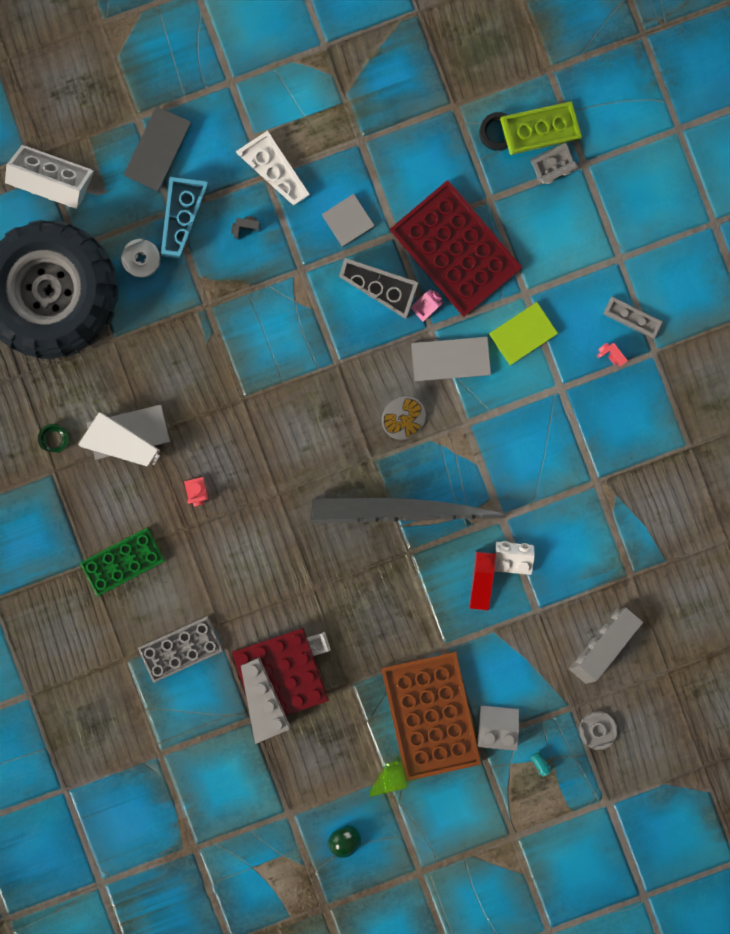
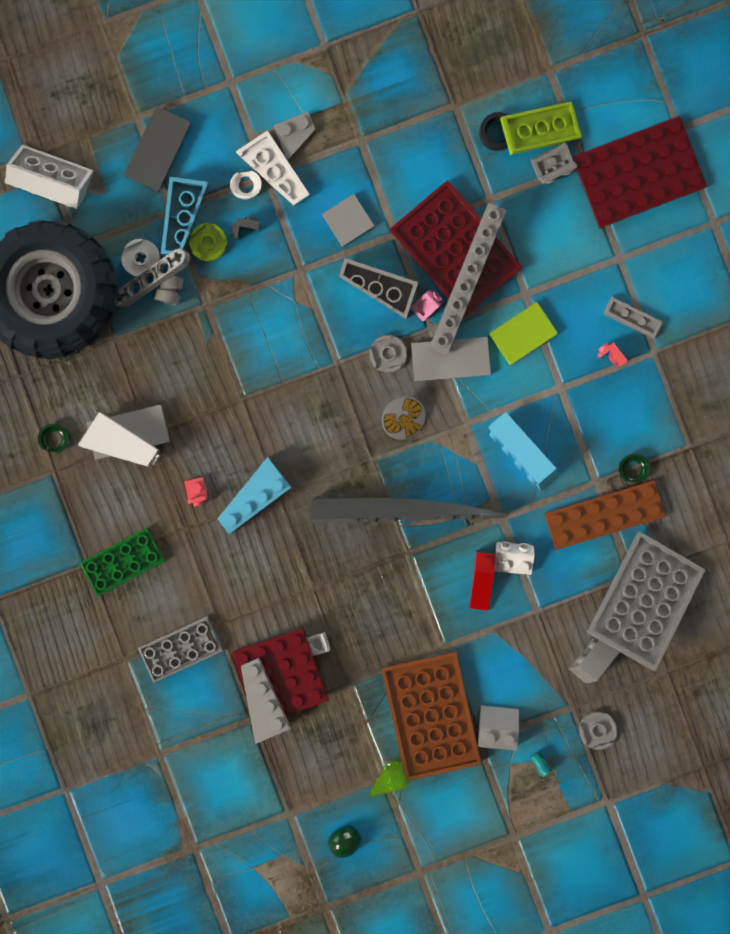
(159, 277): none -> light grey beam
(169, 290): none -> light grey wheel
(208, 242): none -> lime tile
(234, 184): none -> white piece
(259, 492): none -> medium azure wedge
(294, 133): none -> light grey wing
(388, 353): none -> light grey tile
(467, 279): none -> light grey brick
(523, 450): none -> medium azure wedge
(604, 515): none -> dark orange plate
(639, 172): none -> dark red plate
(644, 464): none -> dark green piece
(646, 601): none -> light grey plate

